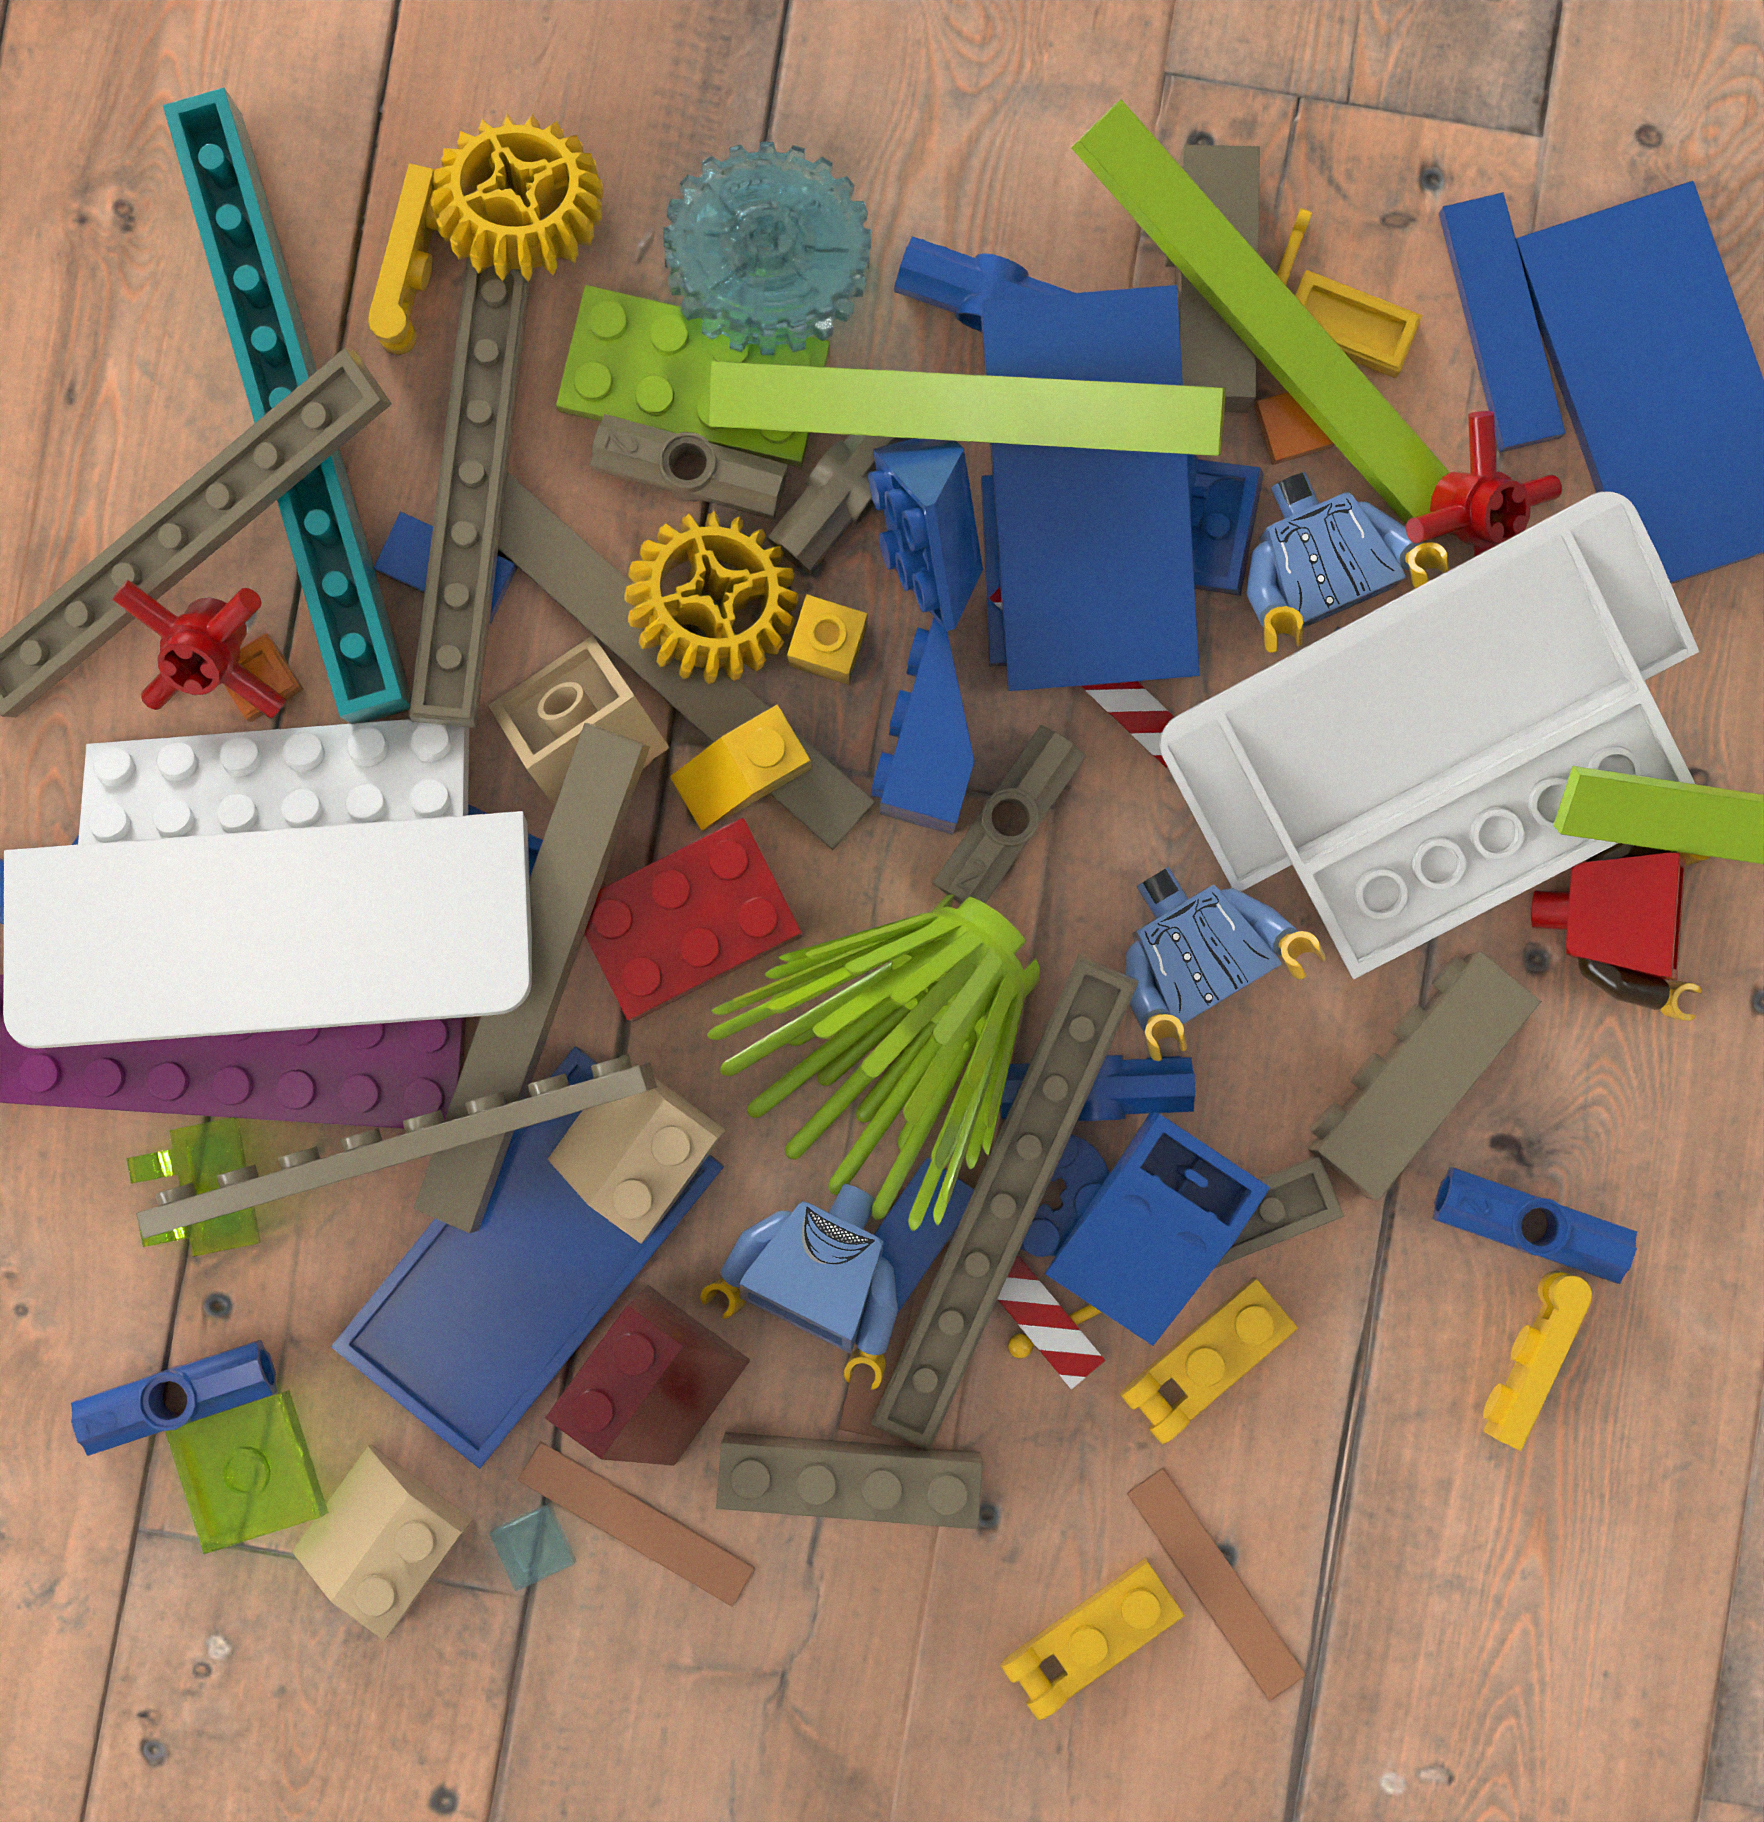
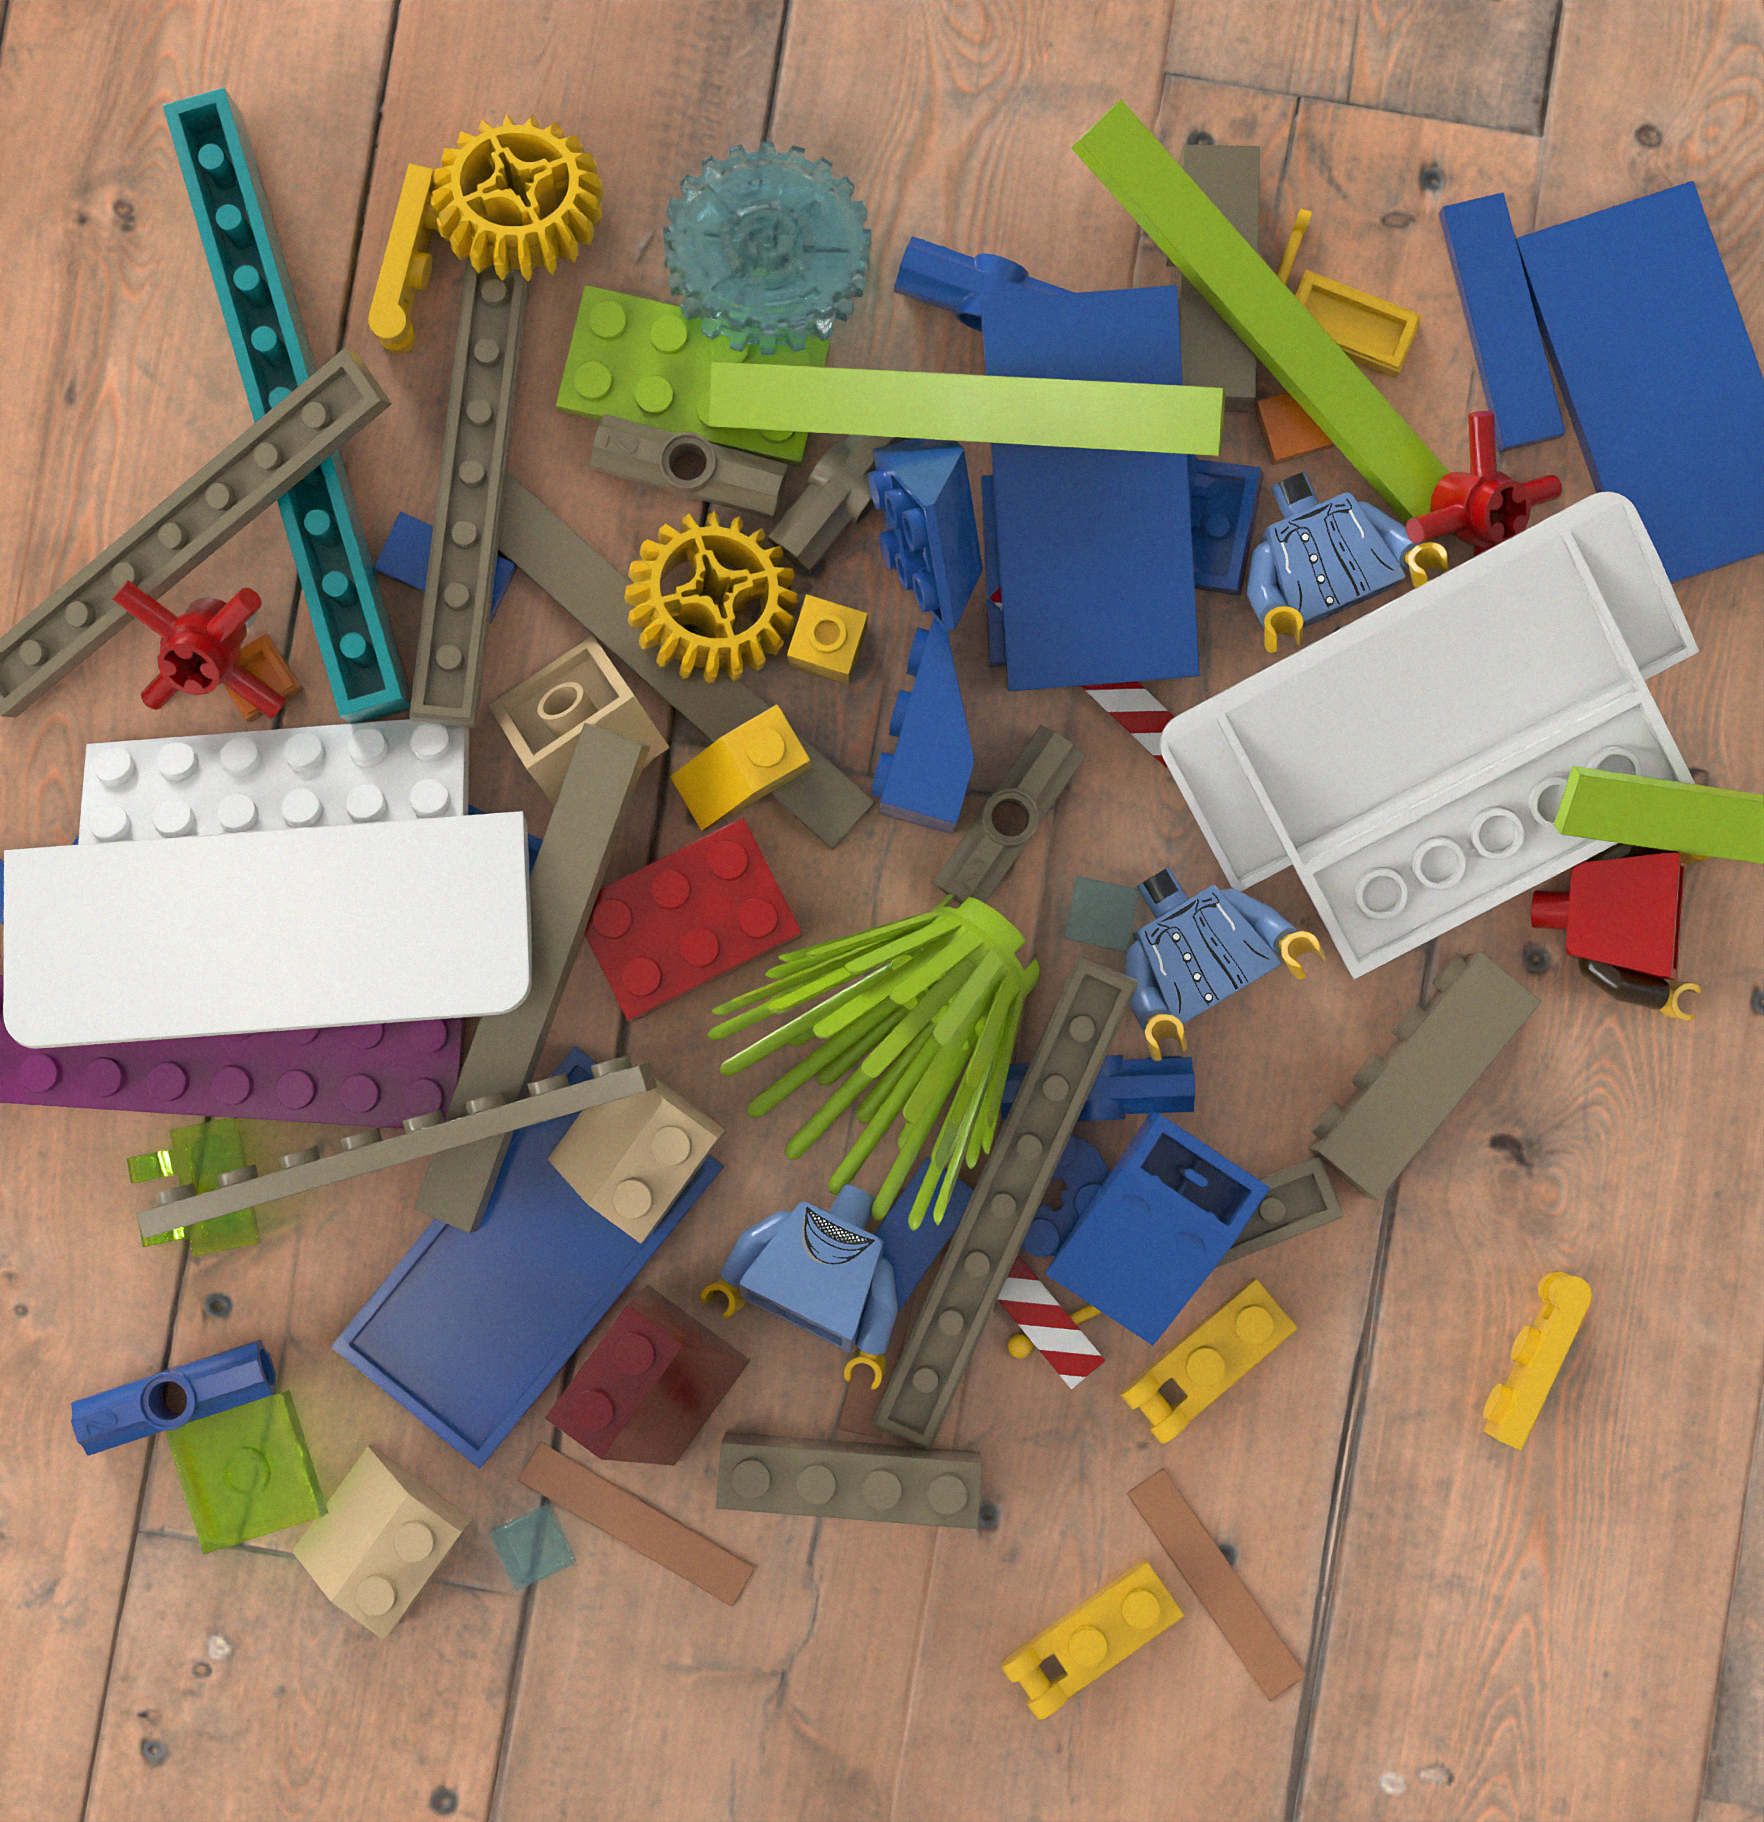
(1101, 914): none -> clear light blue tile
(1570, 1235): blue piece -> none

